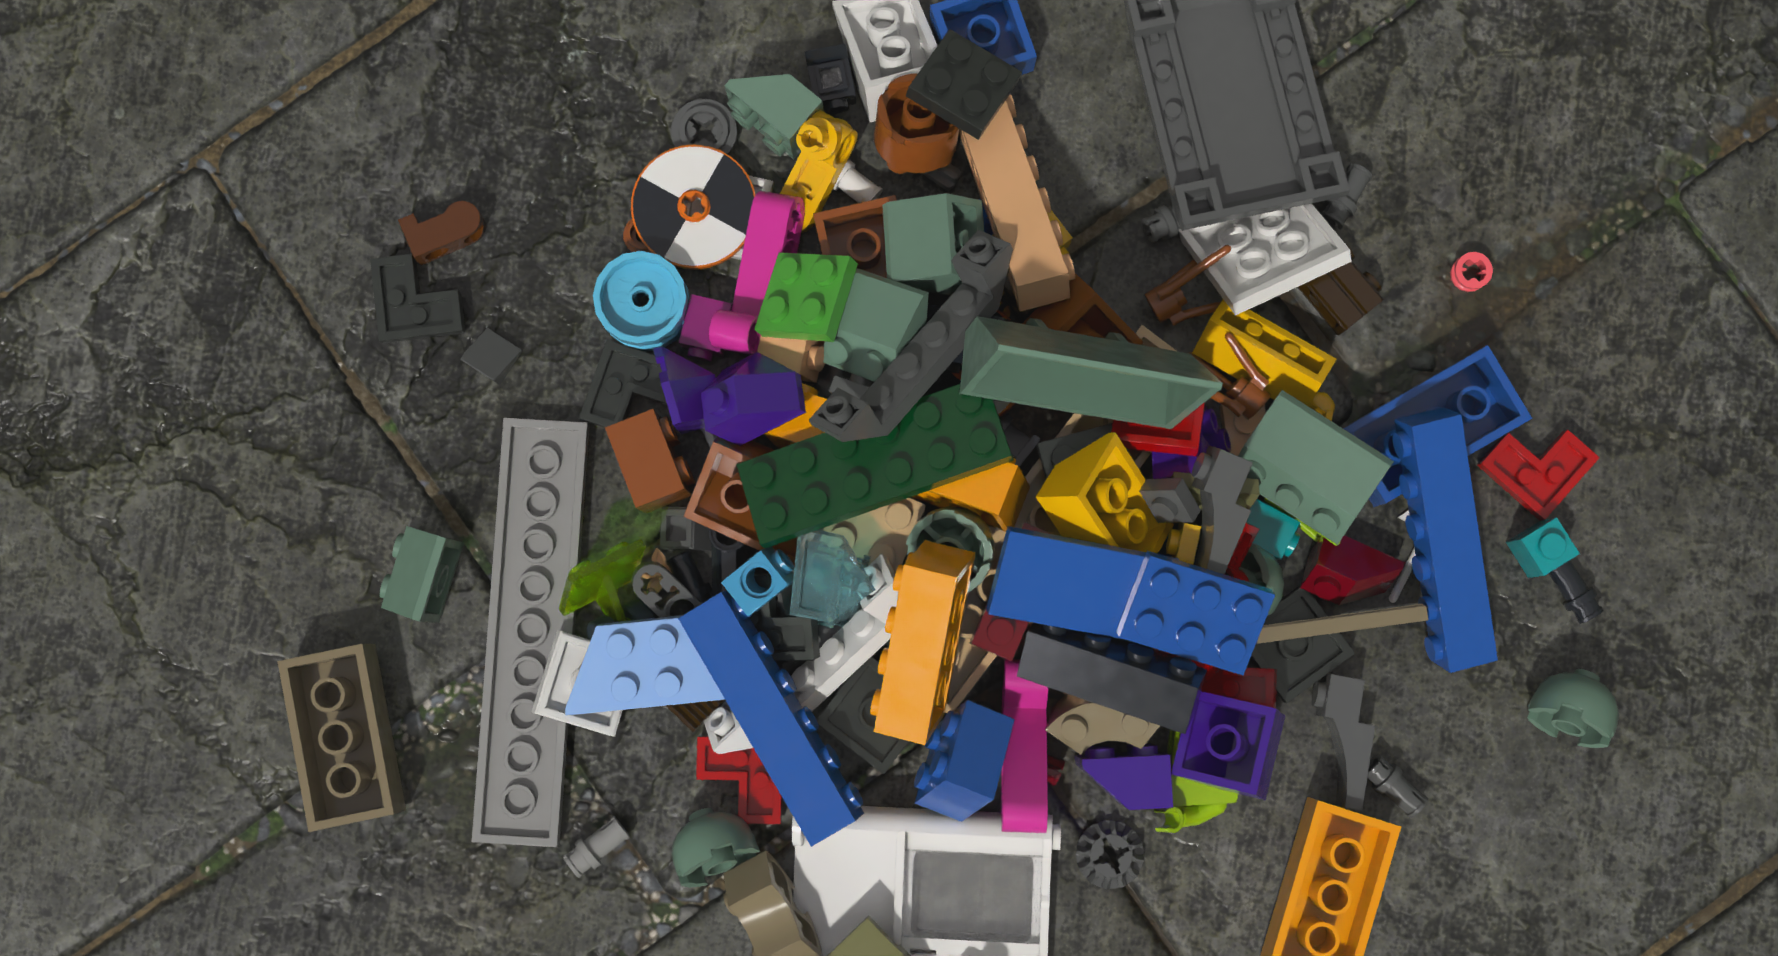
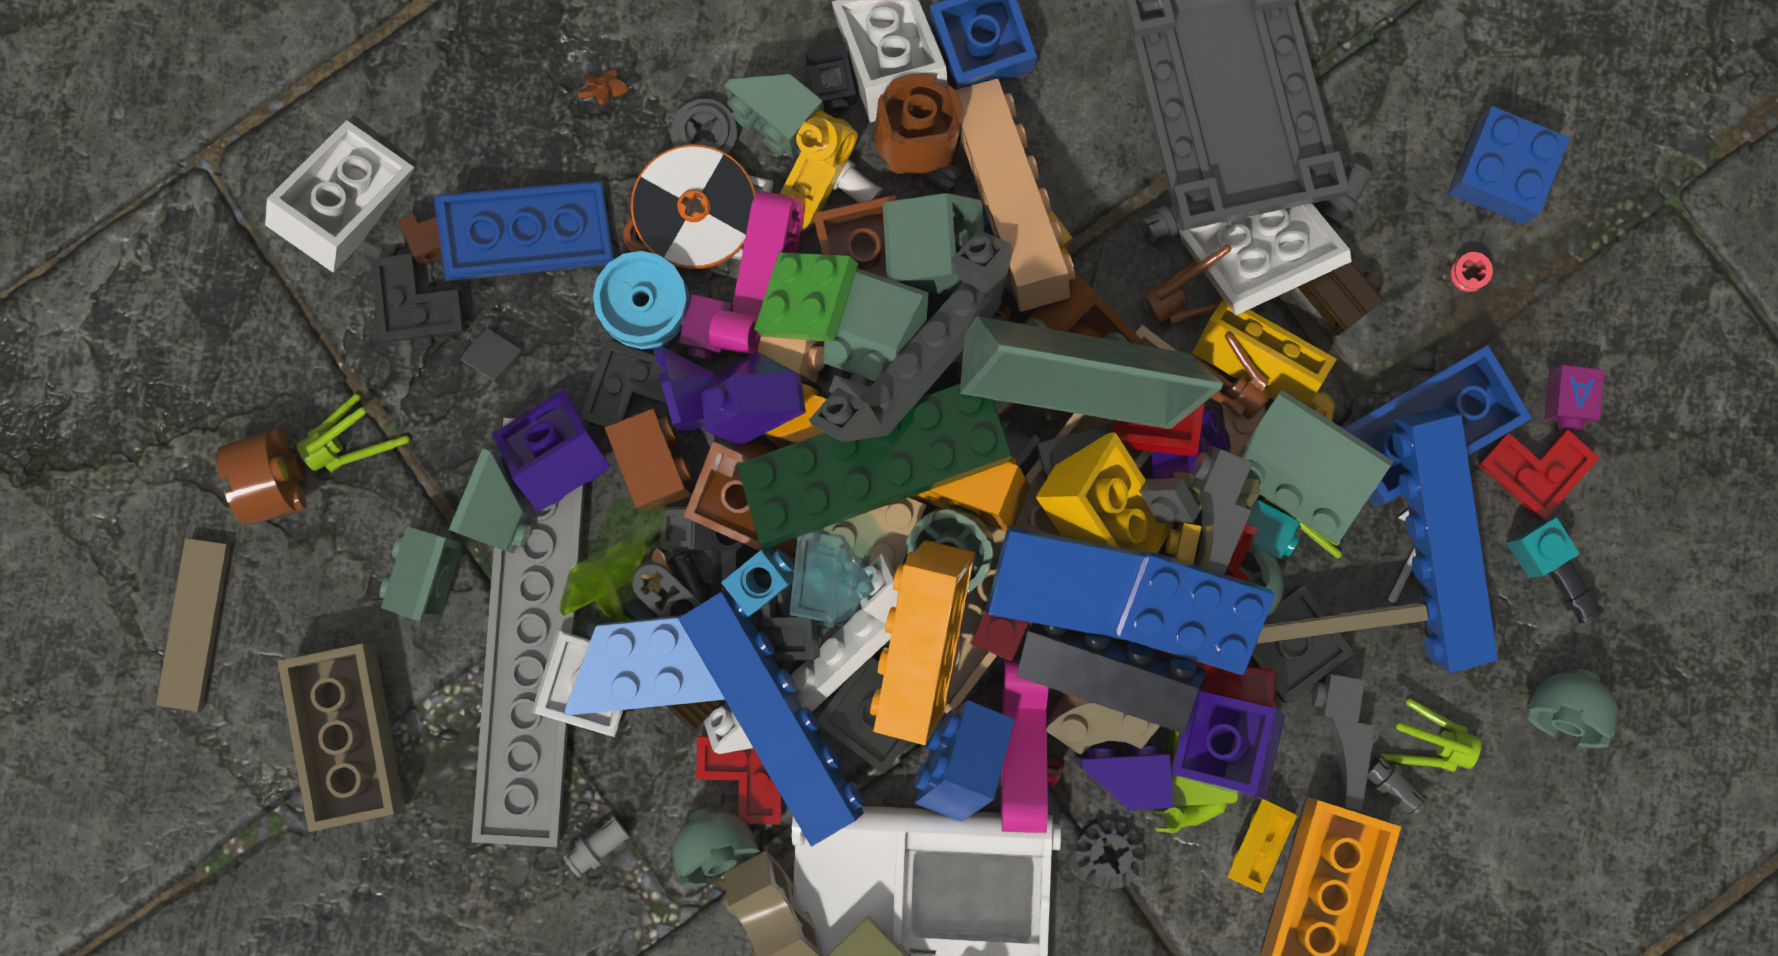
(193, 625): none -> dark tan tile
(262, 477): none -> dark orange brick
(322, 443): none -> lime plant
(337, 195): none -> white slope
(493, 506): none -> sand green slope
(523, 230): none -> blue tile
(550, 451): none -> dark purple slope
(603, 87): none -> dark orange plant
(963, 84): pearl dark grey plate -> none
(1262, 846): none -> yellow plate
(1348, 571): dark red slope -> none
(1454, 746): none -> lime plant
(1509, 165): none -> blue brick
(1574, 396): none -> magenta brick

